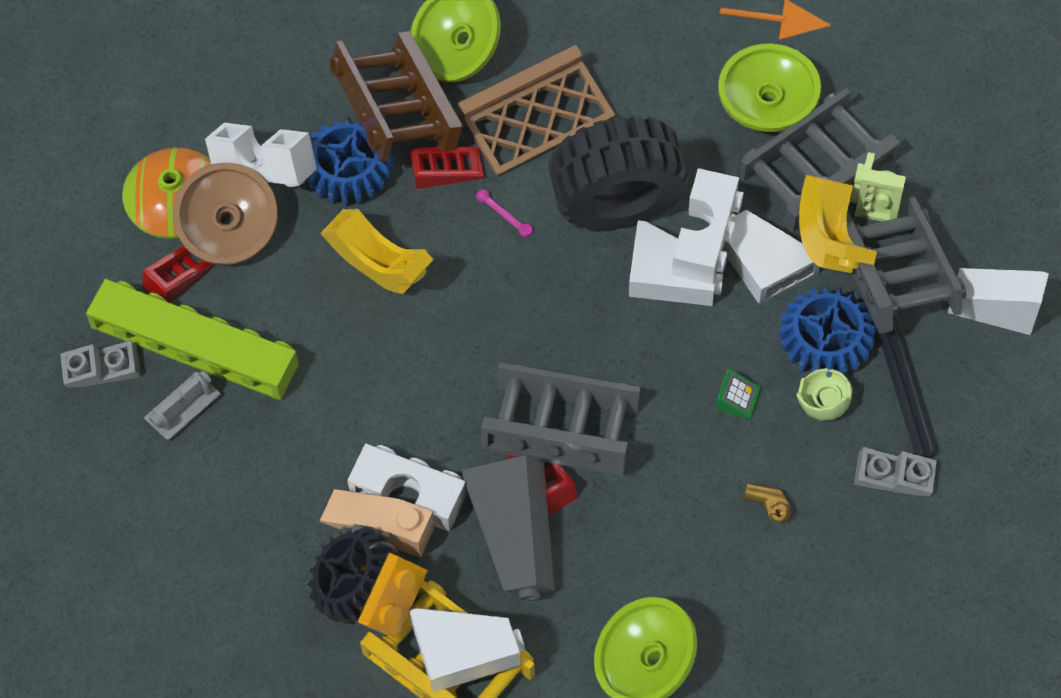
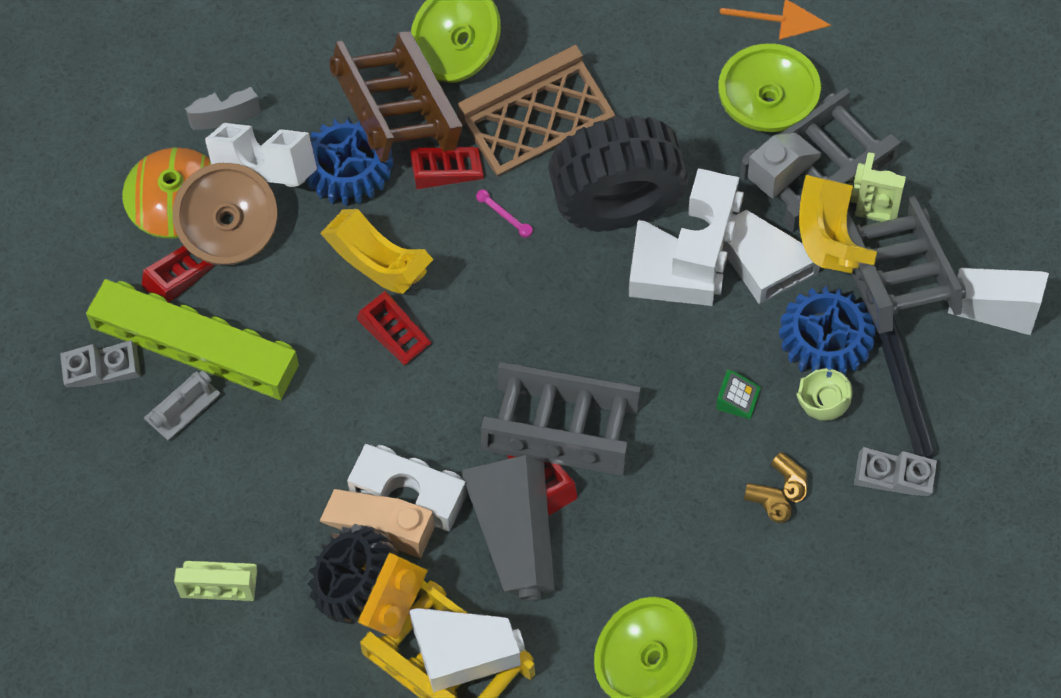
(212, 113): none -> light grey slope
(216, 580): none -> yellowish green bracket
(375, 327): none -> red slope
(780, 162): none -> light grey slope
(794, 477): none -> pearl gold arm

